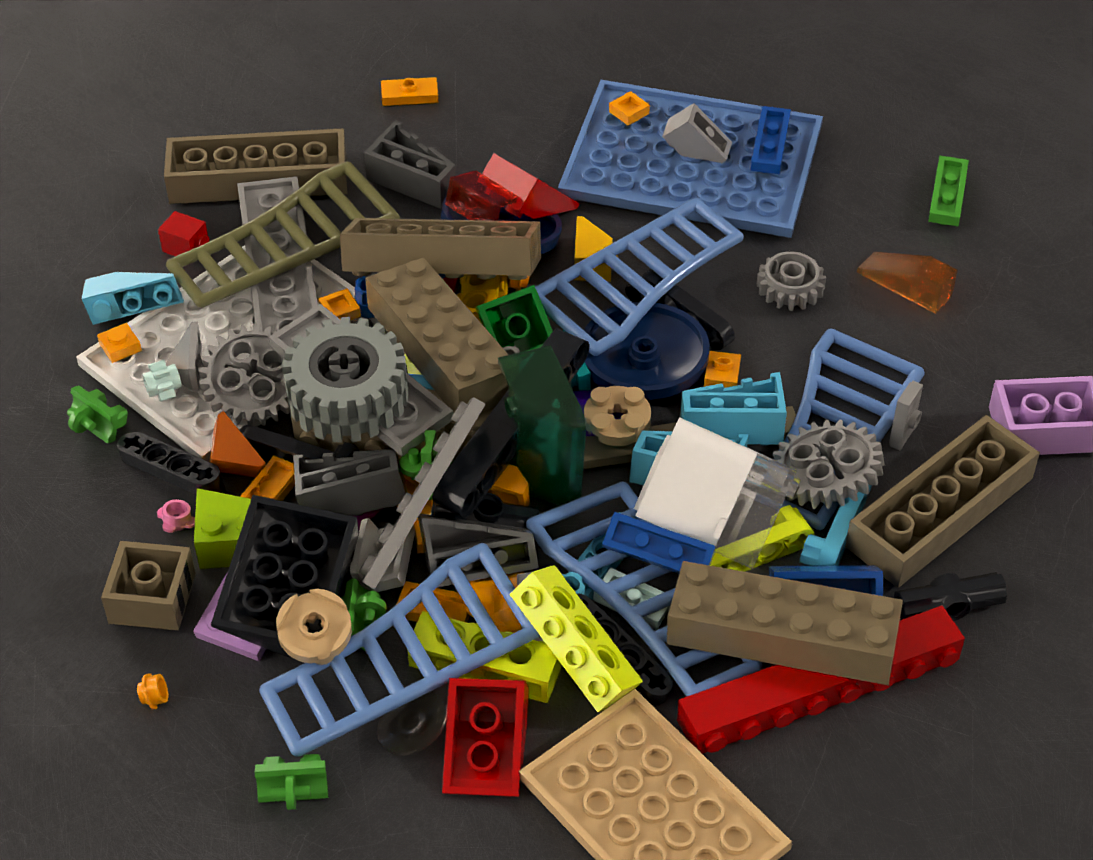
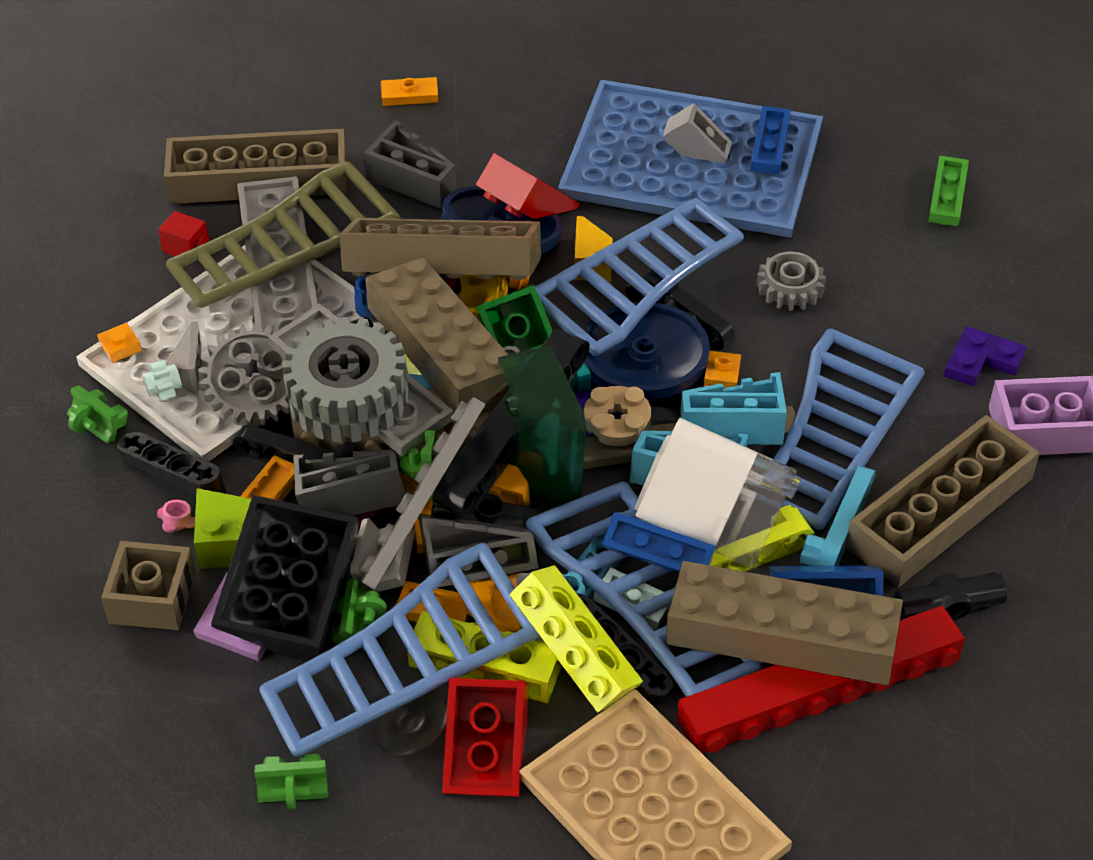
(128, 294): medium azure slope -> none
(152, 690): light orange plate -> none
(232, 450): orange slope -> none
(317, 646): tan plate -> none
(341, 304): light orange plate -> none
(477, 196): clear red panel -> none
(629, 108): light orange plate -> none
(846, 450): light grey gear -> none
(906, 415): light grey plate -> none
(912, 276): clear orange slope -> none
(980, 349): none -> dark purple plate

